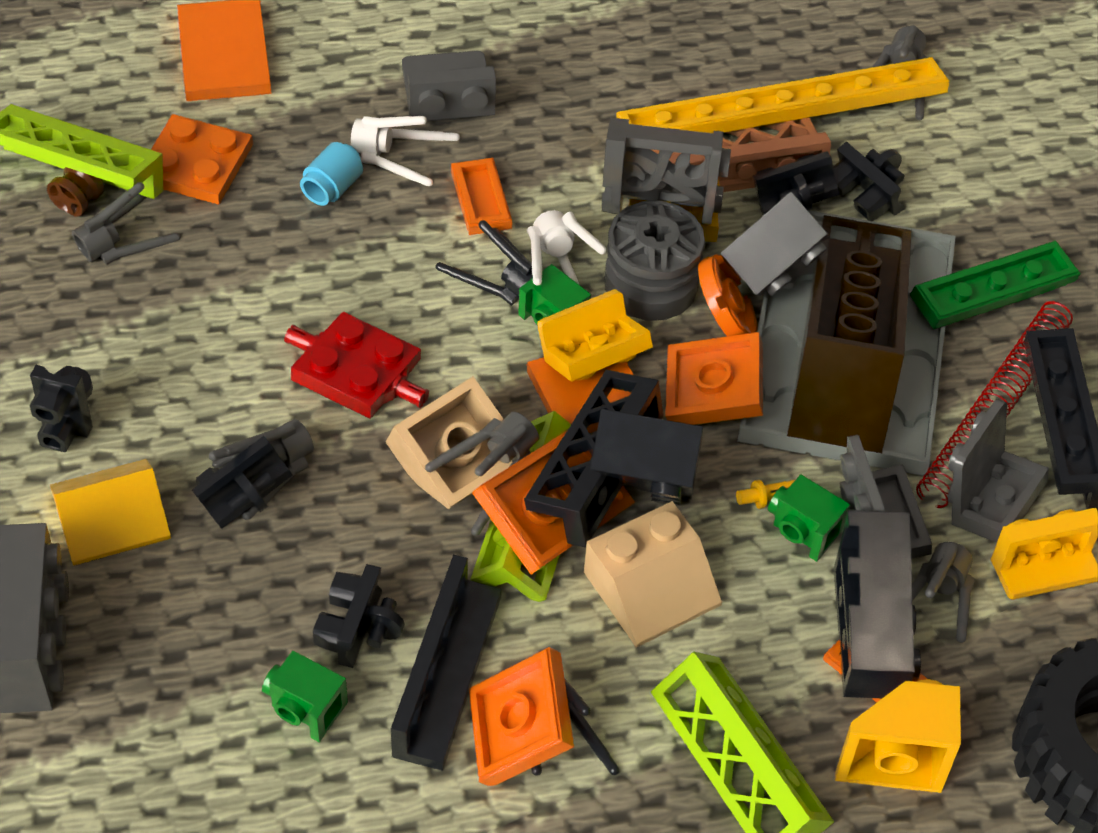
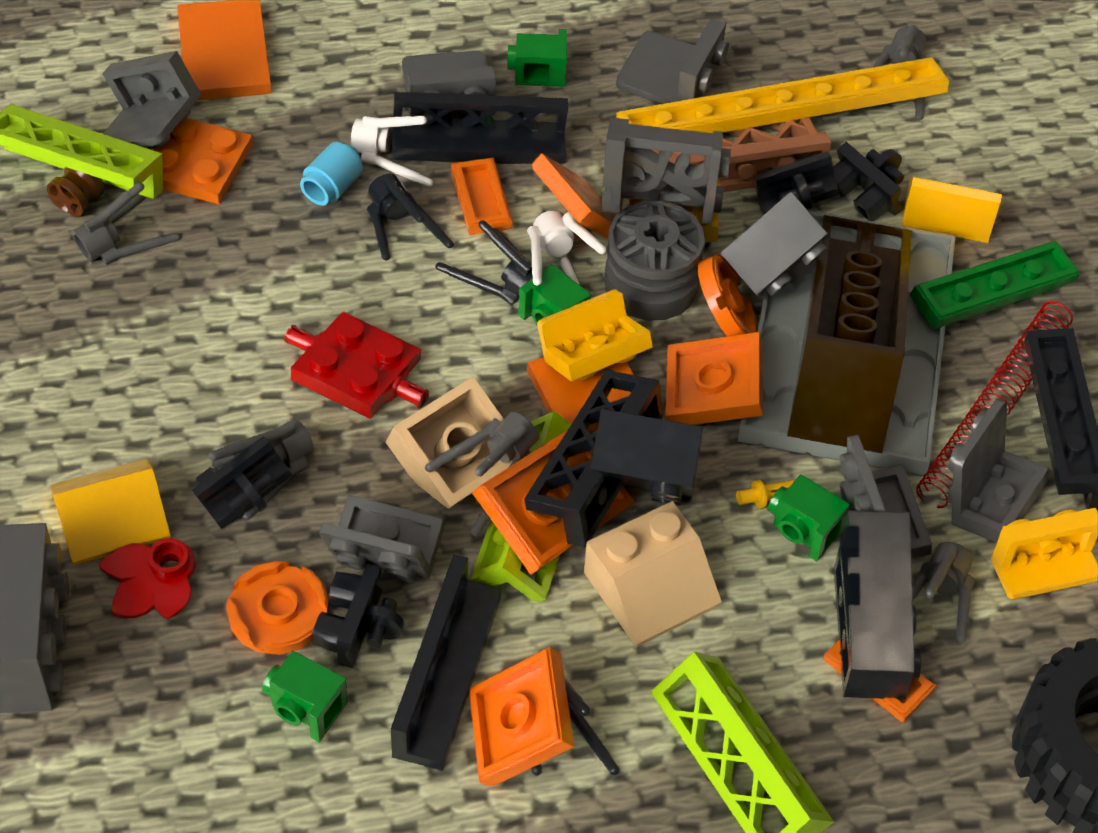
(61, 405): black hips -> none
(146, 582): none -> red plate
(154, 98): none -> dark grey bracket
(276, 623): none -> orange tile
(386, 538): none -> dark grey bracket
(394, 201): none -> black plant
(479, 135): none -> black fence
(539, 59): none -> green brick
(574, 194): none -> orange tile
(673, 69): none -> dark grey bracket
(905, 739): yellow slope -> none
(950, 209): none -> yellow slope

